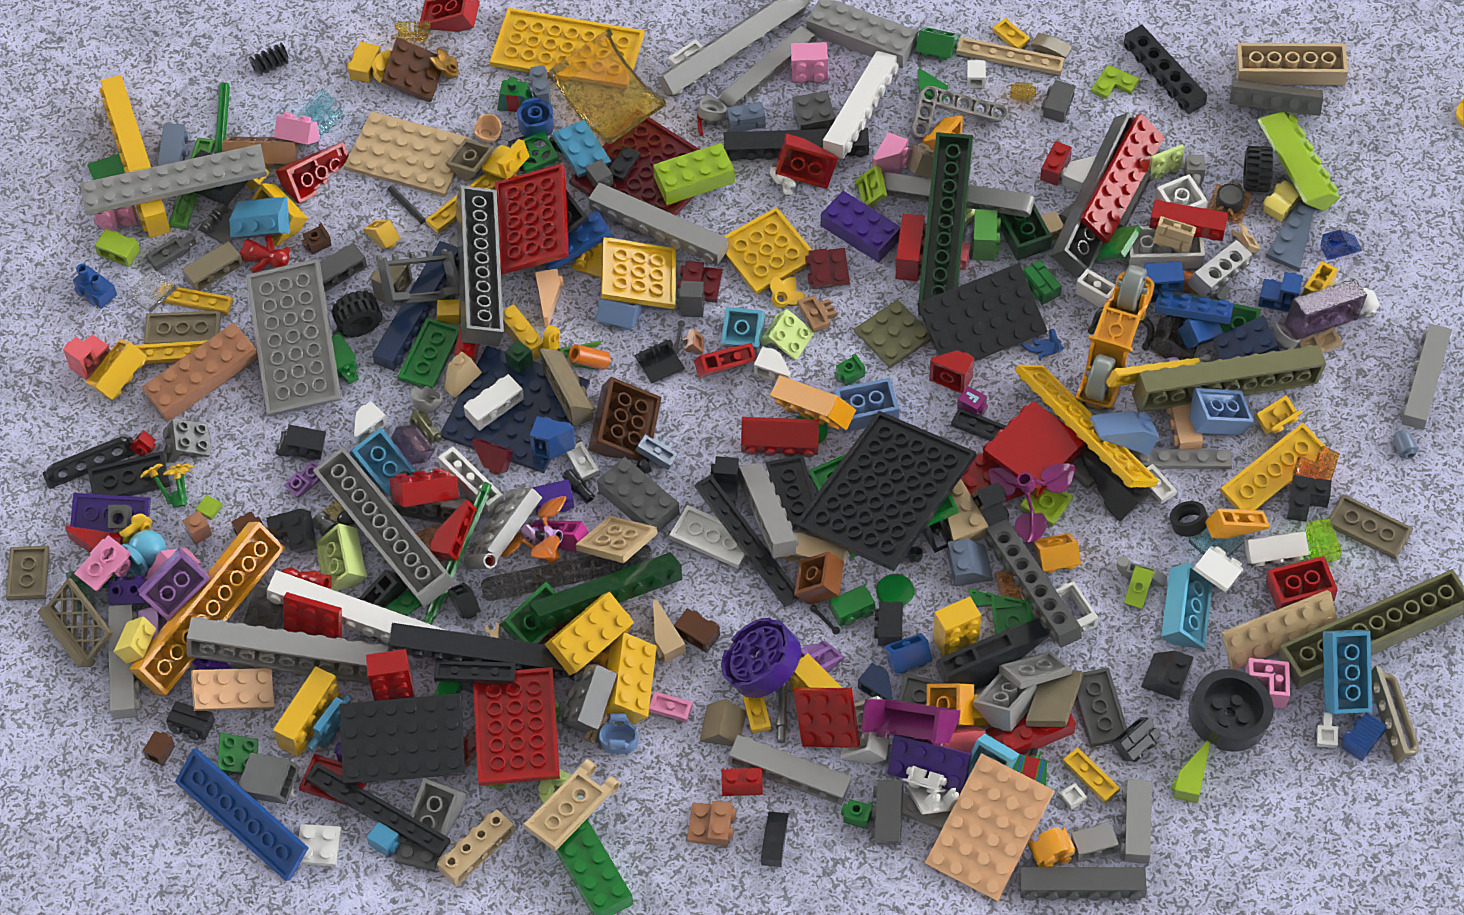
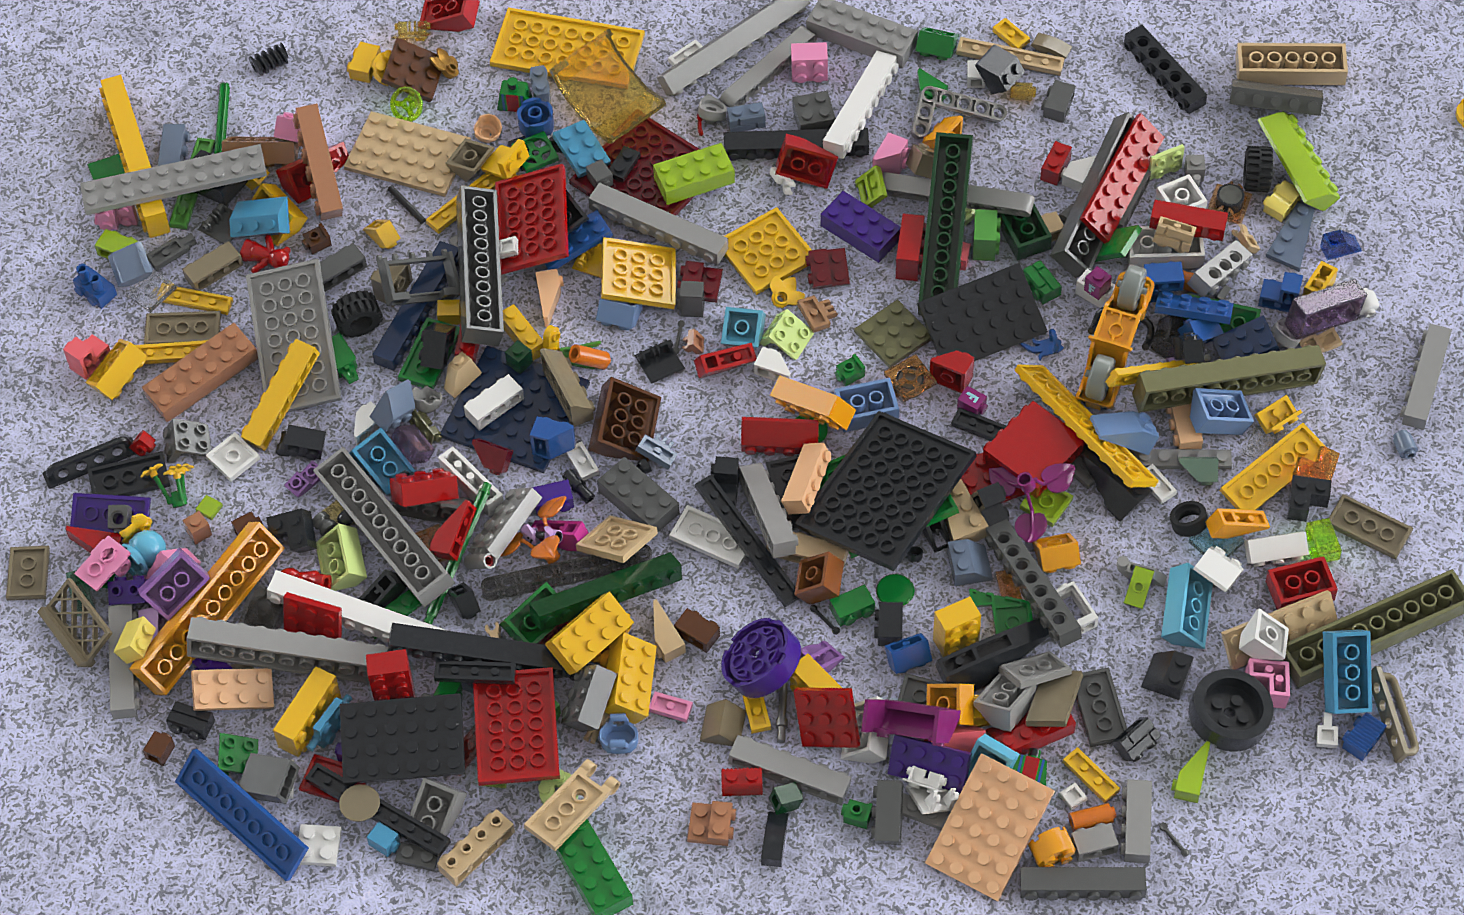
(130, 265): none -> sand blue slope
(233, 457): none -> white plate
(280, 394): none -> yellow brick
(318, 161): none -> nougat brick
(320, 106): clear light blue brick -> none
(359, 803): none -> dark tan piece
(394, 407): none -> sand blue slope
(414, 100): none -> clear neon green piece
(436, 344): none -> black brick
(508, 247): none -> white tile
(786, 798): none -> brick
(806, 478): none -> light nougat brick
(876, 682): dark blue slope -> none
(911, 378): none -> clear orange piece
(999, 69): none -> slope
(1091, 816): none -> orange brick
(1097, 283): none -> magenta brick
(1114, 78): lime plate -> none
(1163, 826): none -> dark grey hinge
(1188, 347): none -> black hinge
(1201, 468): none -> sand green slope
(1264, 637): none -> white slope

